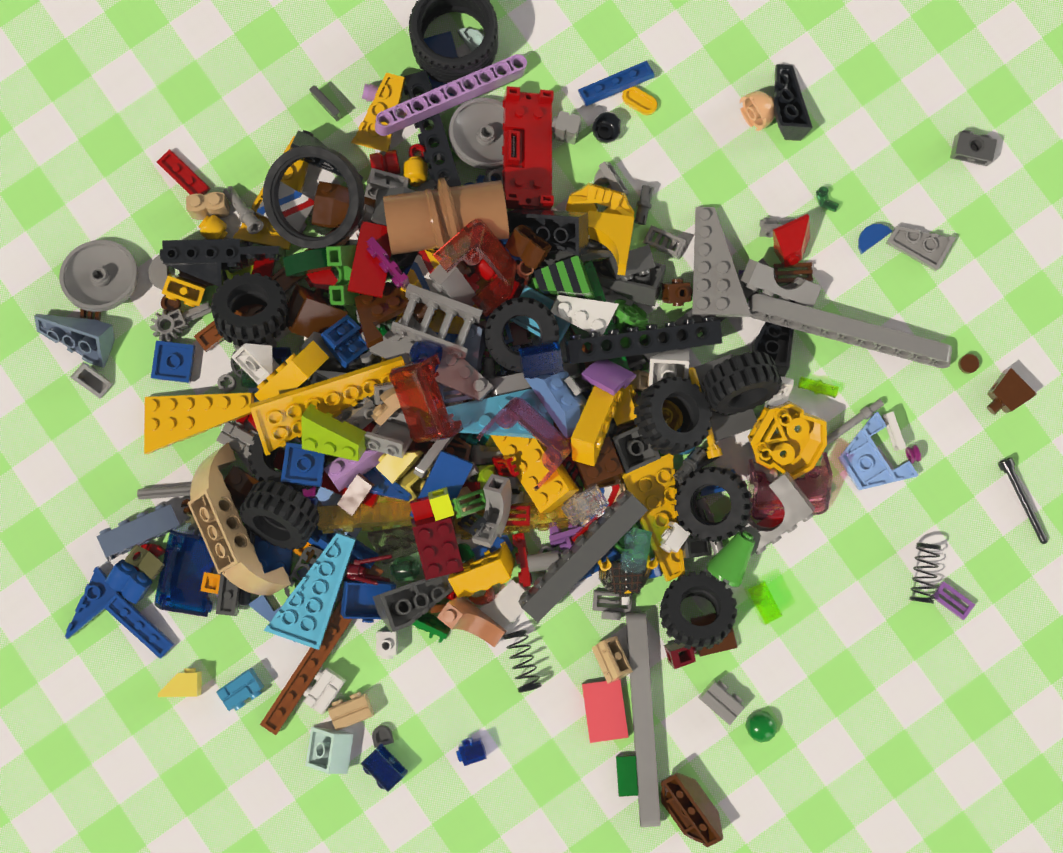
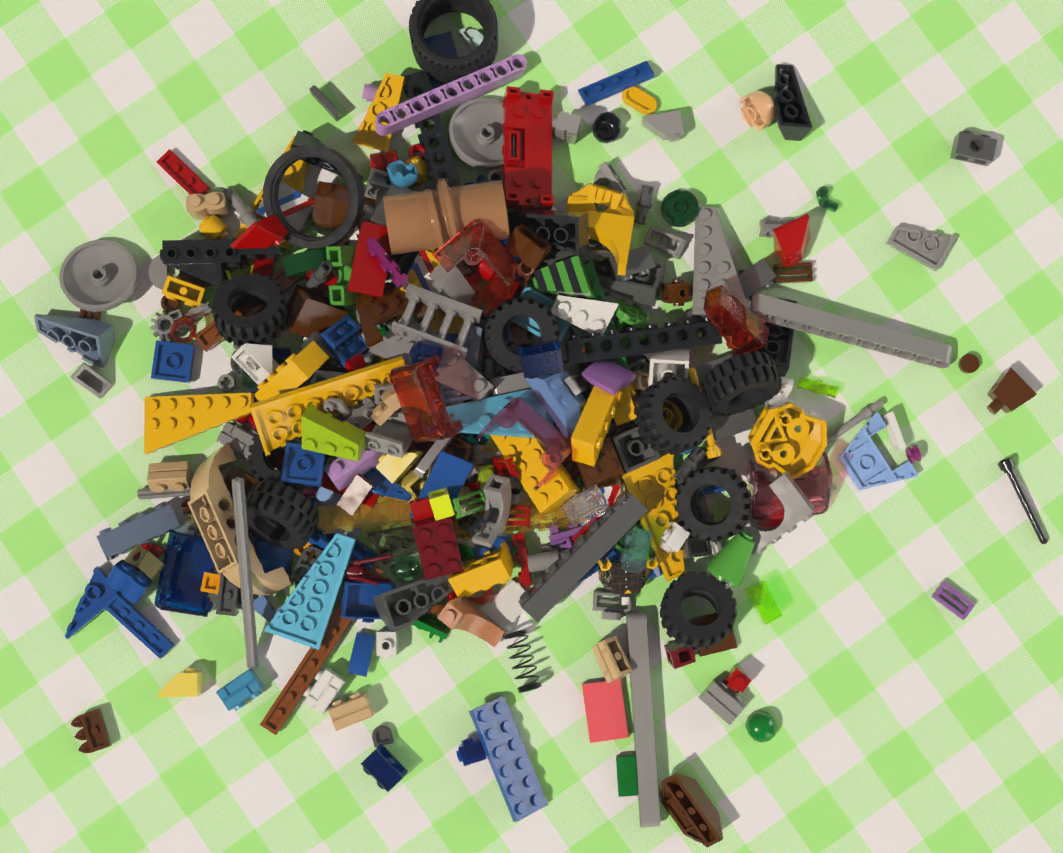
(93, 731): none -> reddish brown plate
(169, 476): none -> tan brick
(188, 320): none -> clear red piece
(245, 574): none -> light grey axle
(262, 234): none -> red slope
(319, 275): none -> dark grey pin
(329, 750): light aqua slope -> none
(336, 403): none -> light grey arm
(355, 362): none -> red tile
(361, 654): none -> blue slope
(402, 174): none -> dark azure hair
(508, 758): none -> plate
(665, 125): none -> light grey slope
(679, 208): none -> dark green tile
(735, 322): none -> clear red wedge
(736, 680): none -> red brick
(762, 276): light grey arch -> none
(871, 236): blue tile -> none
(930, 546): black piece -> none

